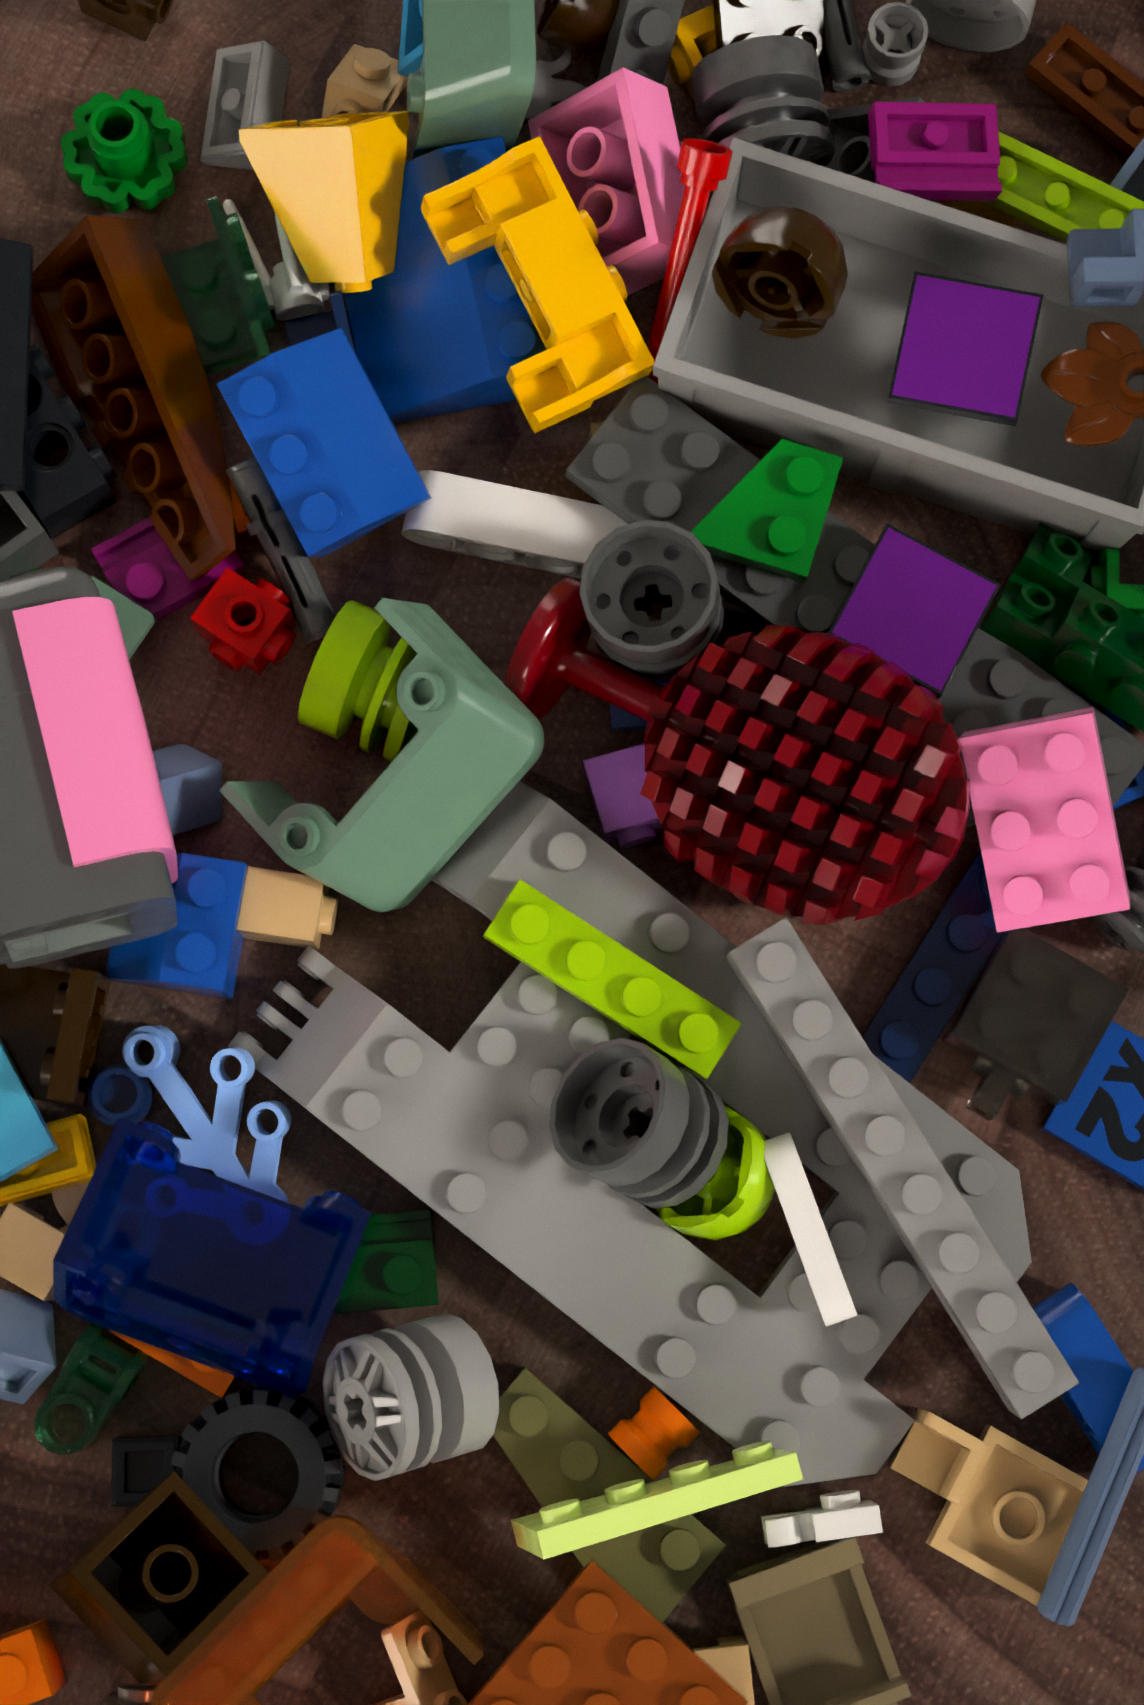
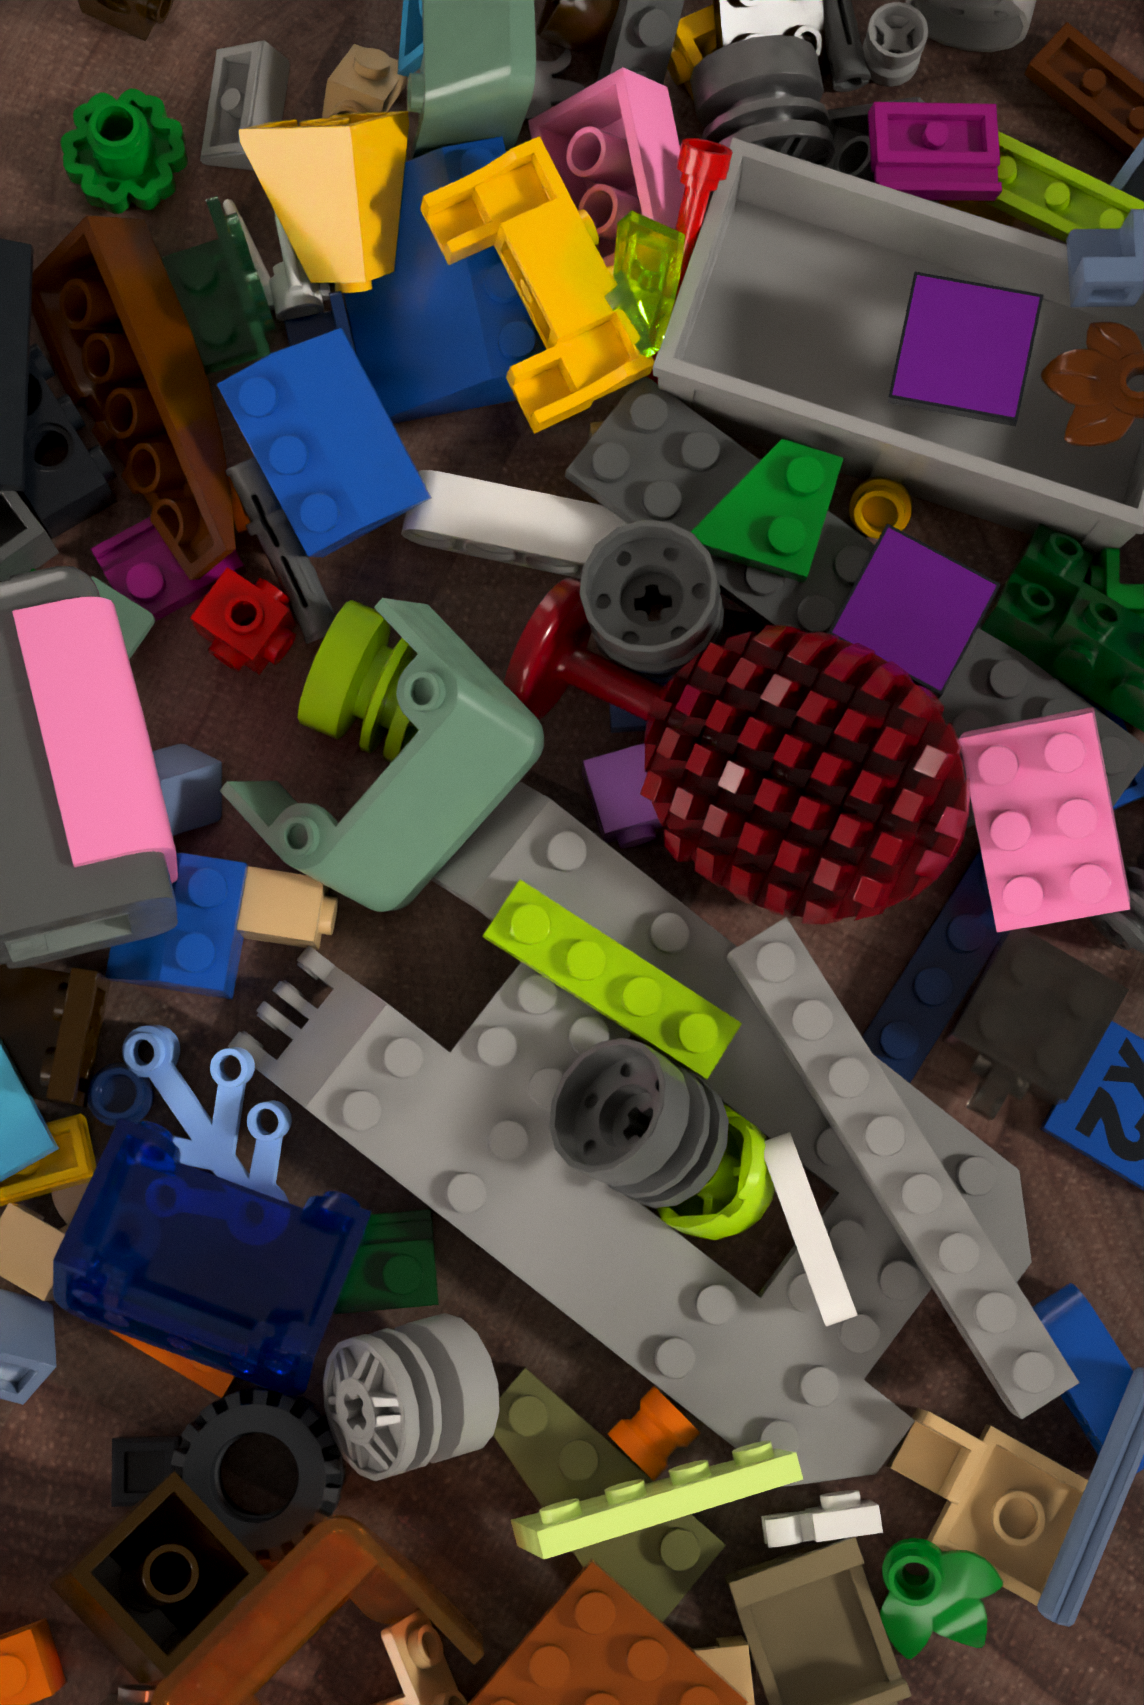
(90, 1388): clear green piece -> none
(647, 277): none -> clear neon green slope
(782, 271): dark brown cylinder -> none
(879, 503): none -> yellow plate
(939, 1601): none -> green plate

